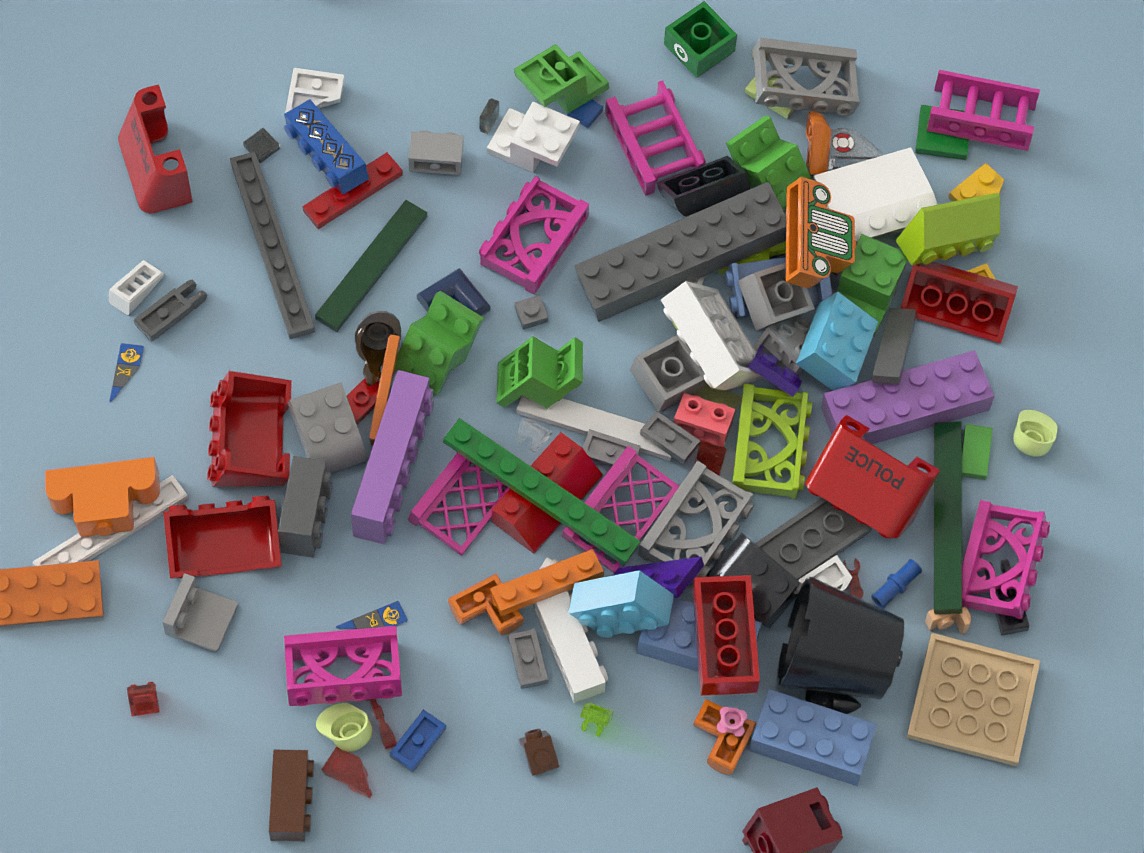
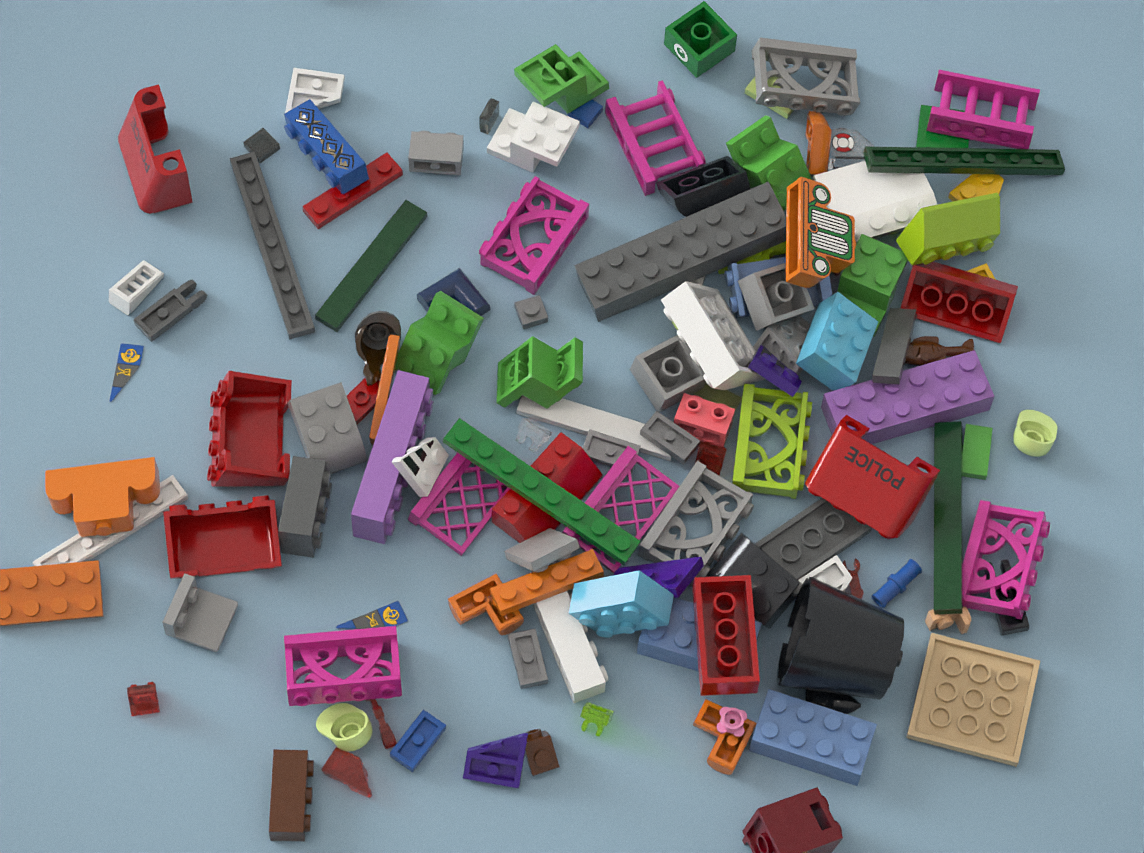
(422, 465): none -> white wing
(497, 761): none -> dark purple wing
(542, 550): none -> light grey tile
(927, 350): none -> reddish brown animal
(963, 161): none -> dark green tile

